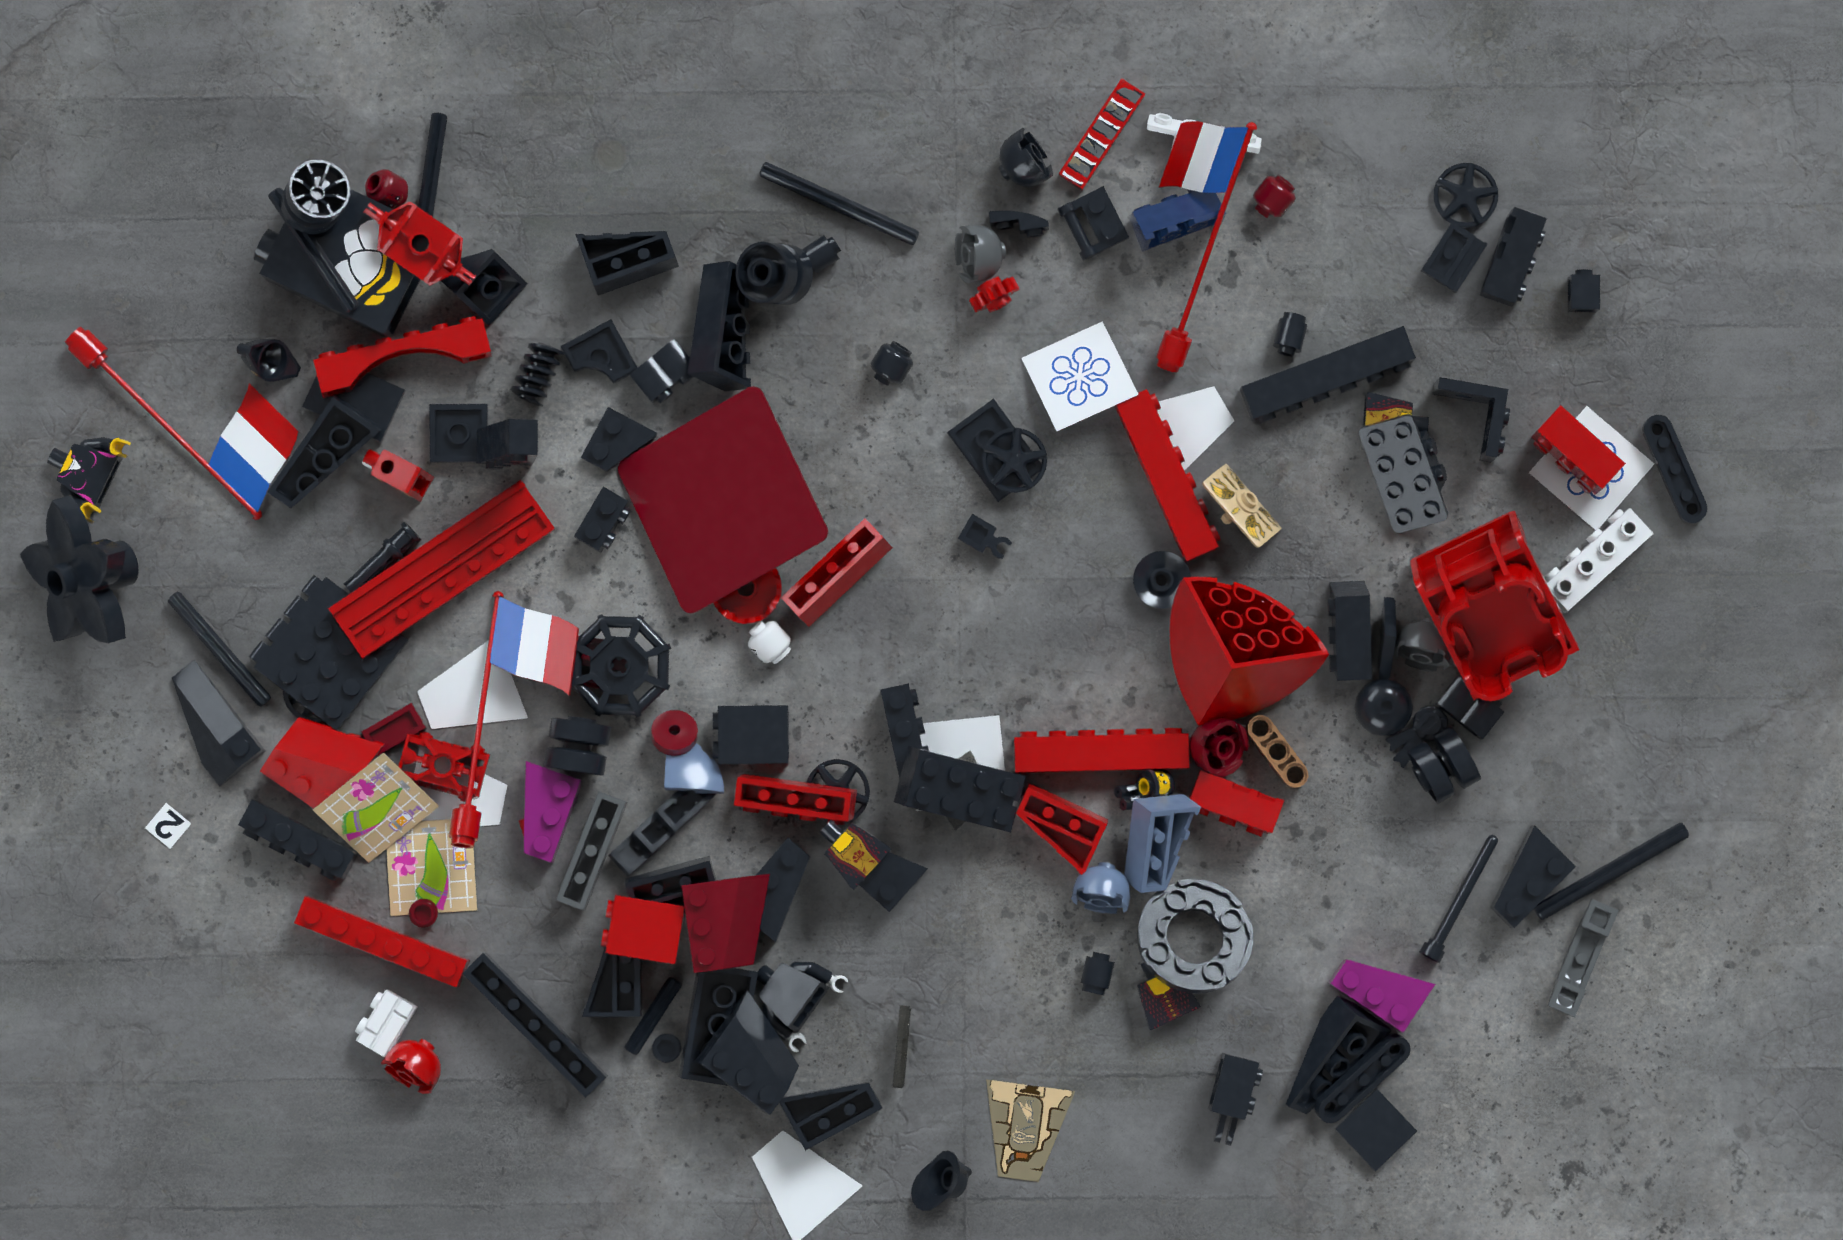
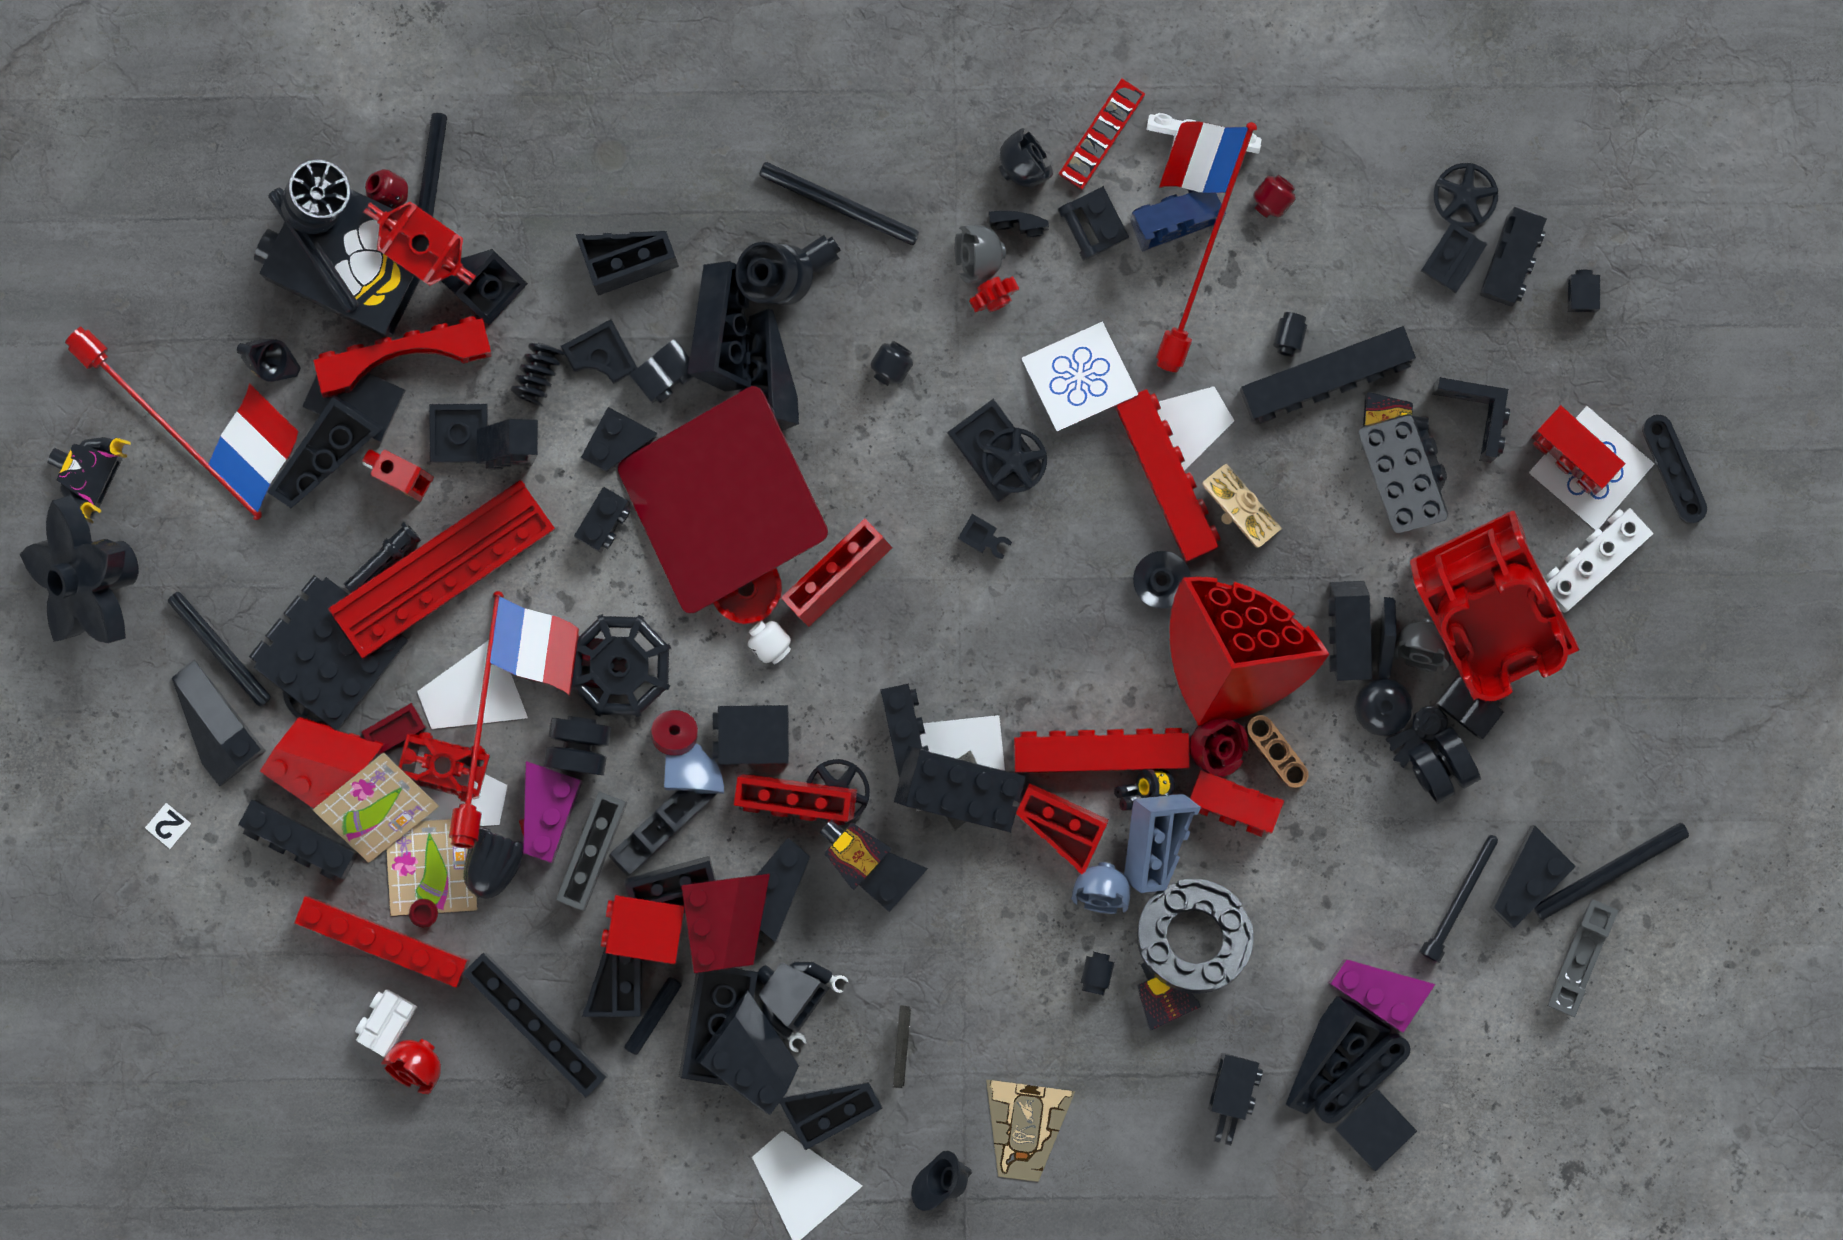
(491, 864): none -> black hair
(666, 1048): black tile -> none
(771, 369): none -> black wedge

